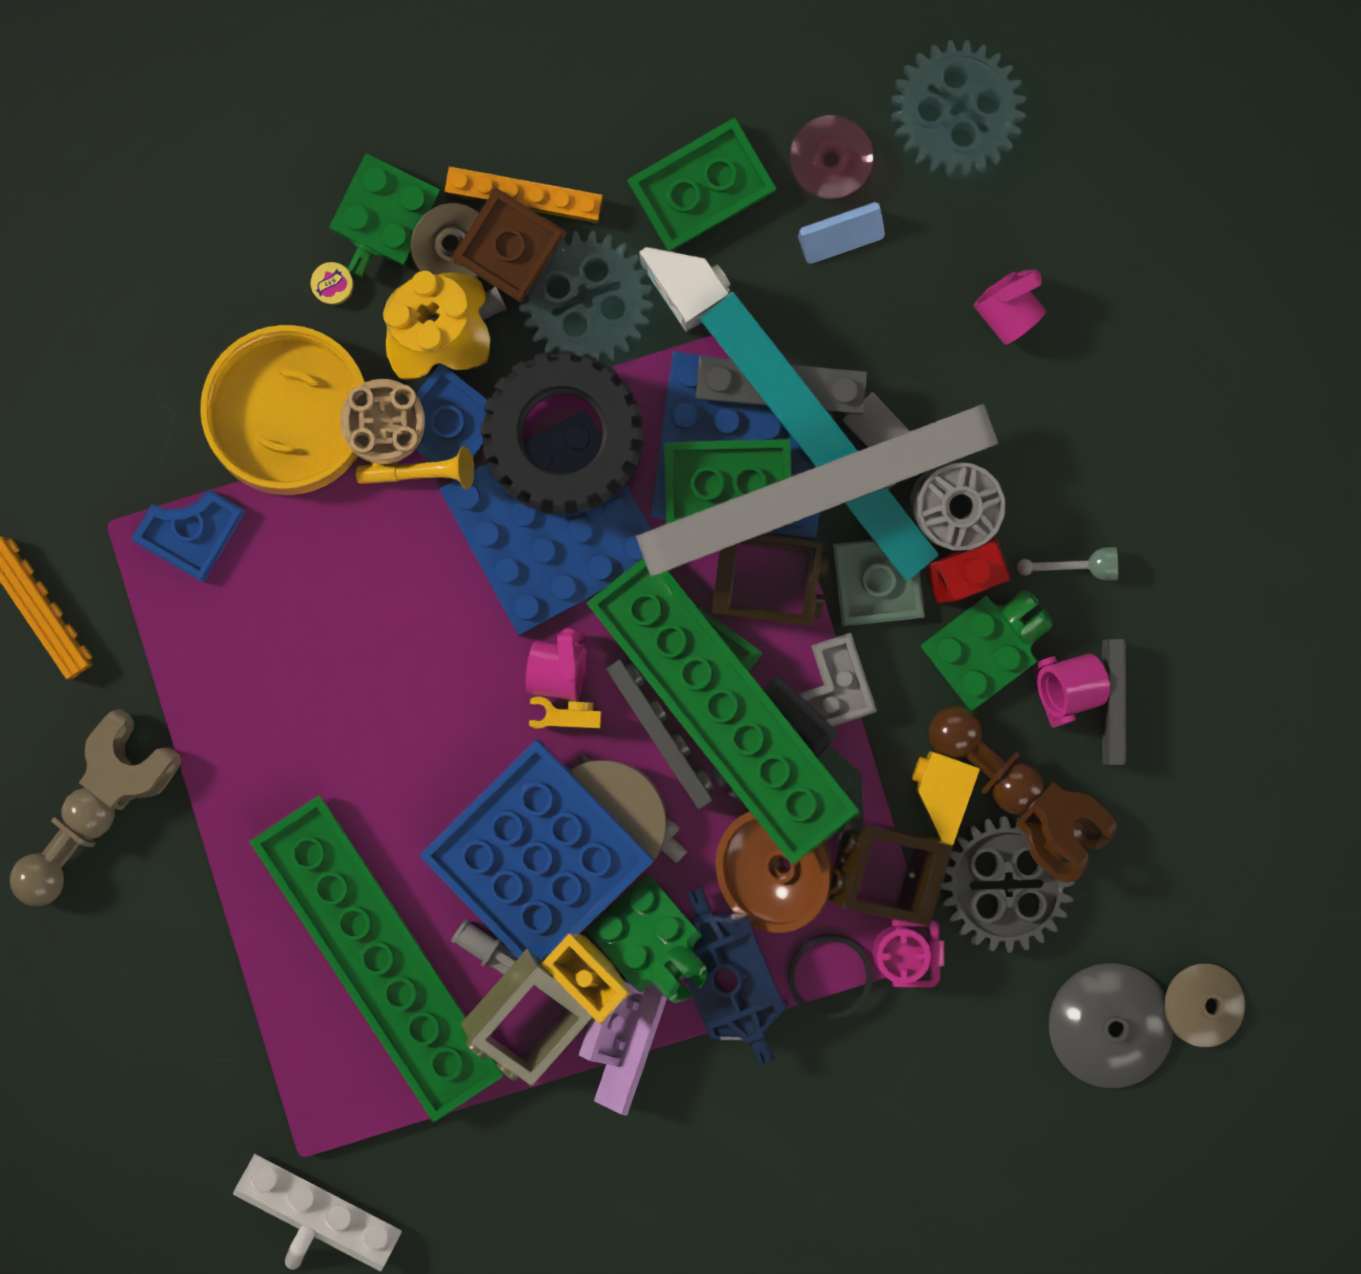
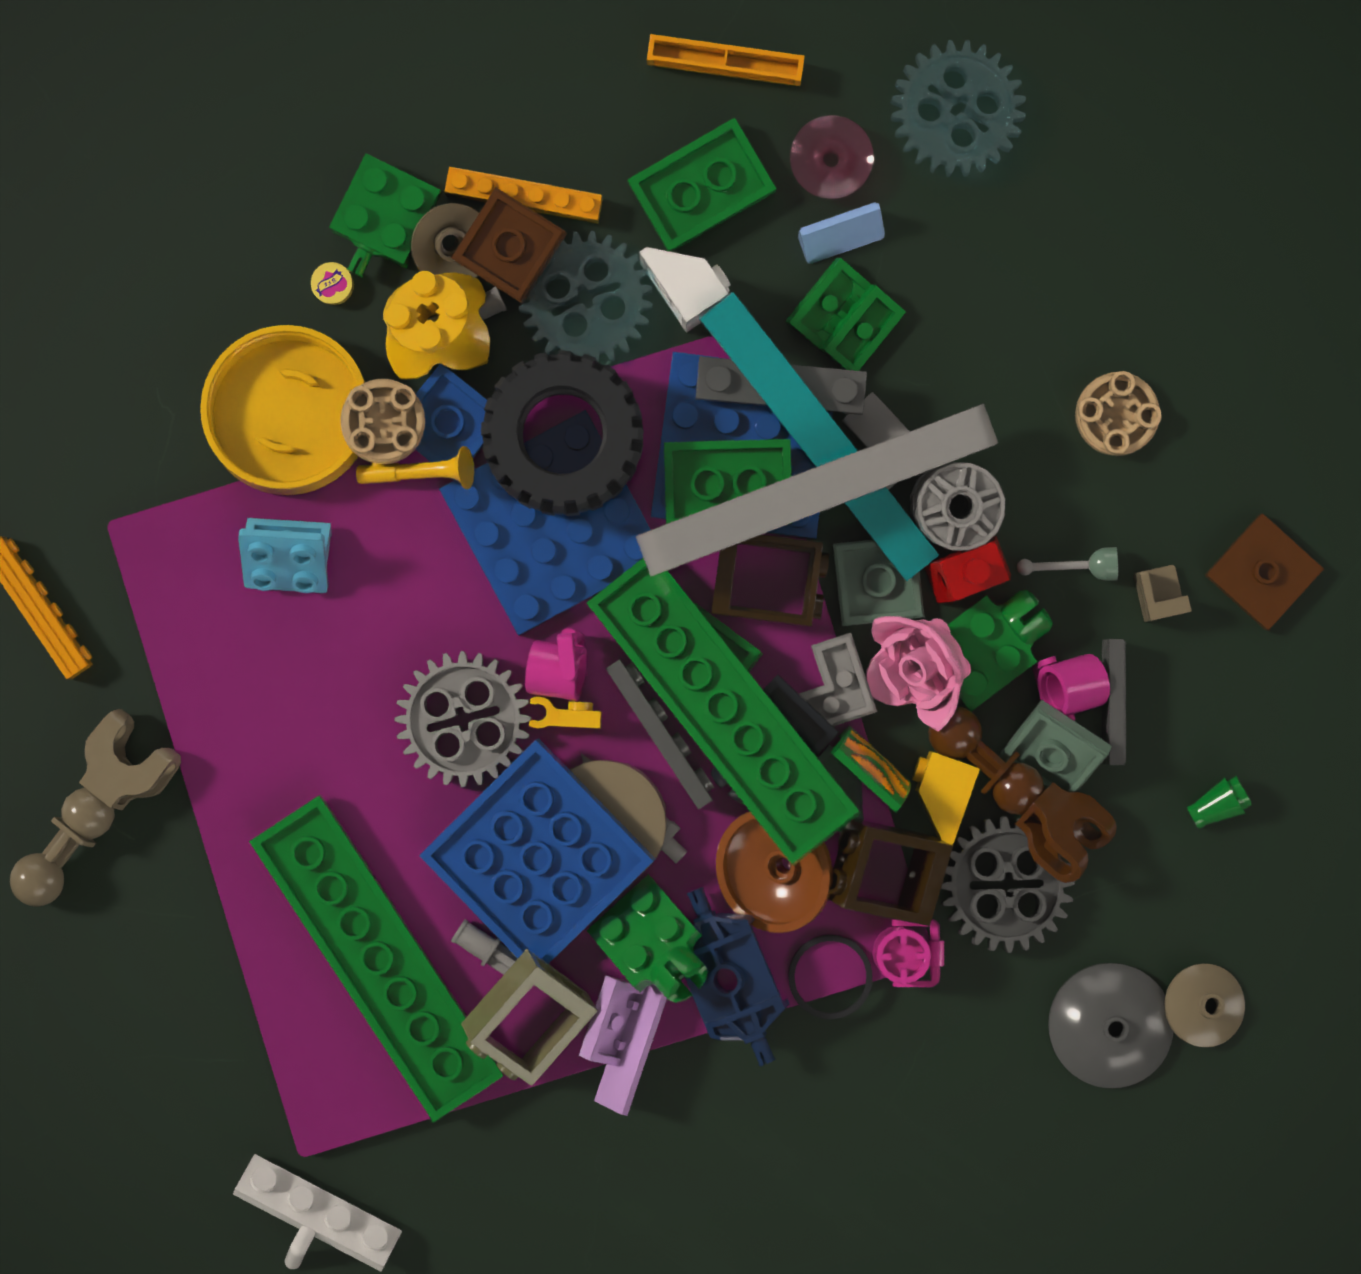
(191, 535): blue tile -> none
(285, 555): none -> medium azure bracket
(453, 682): none -> light grey gear
(587, 976): yellow slope -> none
(725, 60): none -> light orange piece
(845, 316): none -> green slope
(872, 768): none -> slope
(917, 666): none -> bright pink brick
(1011, 306): dark pink piece -> none
(1057, 748): none -> sand green tile
(1117, 413): none -> tan tile
(1160, 593): none -> dark tan panel
(1220, 803): none -> green cone
(1264, 572): none -> reddish brown plate

